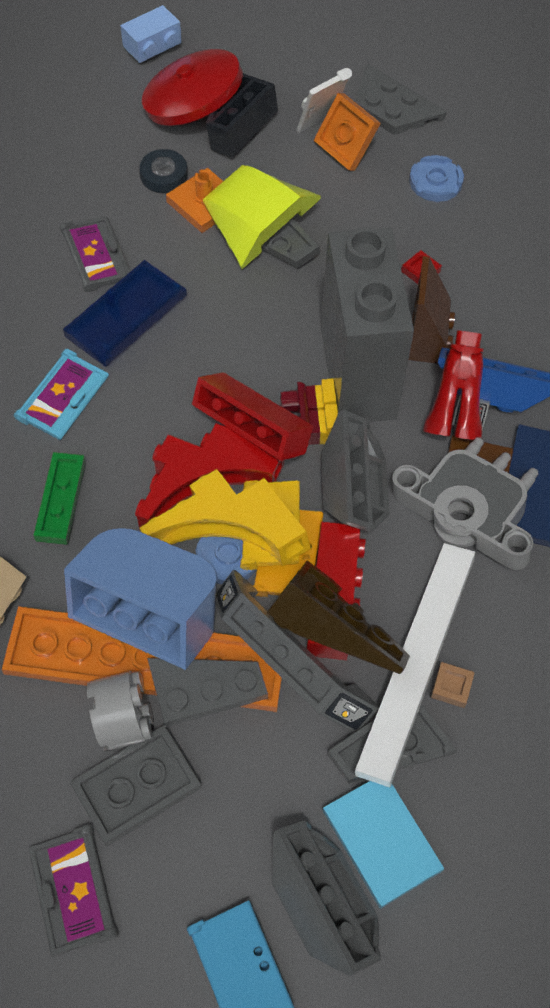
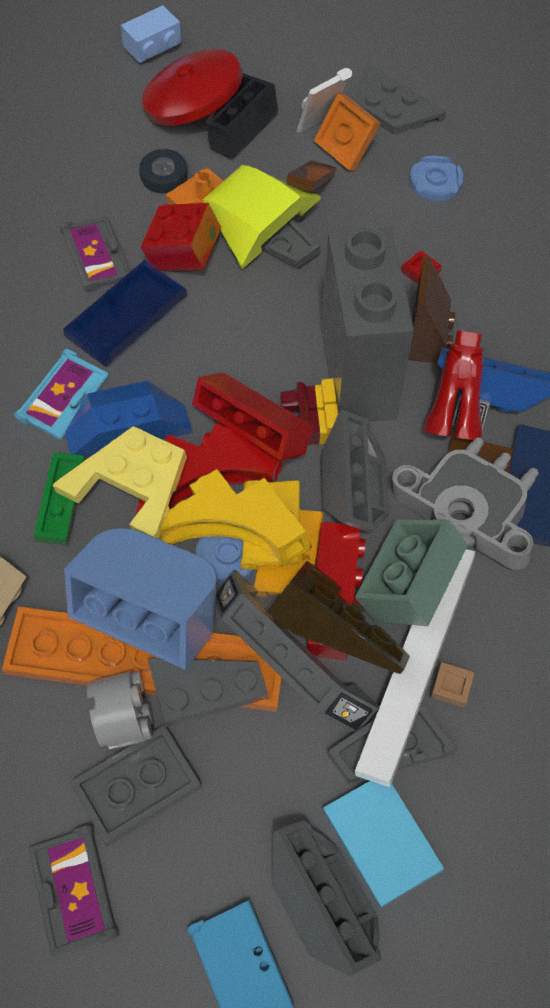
(115, 410): none -> blue wedge
(136, 465): none -> light yellow wing
(181, 236): none -> red brick
(310, 175): none -> reddish brown tile
(412, 571): none -> sand green brick

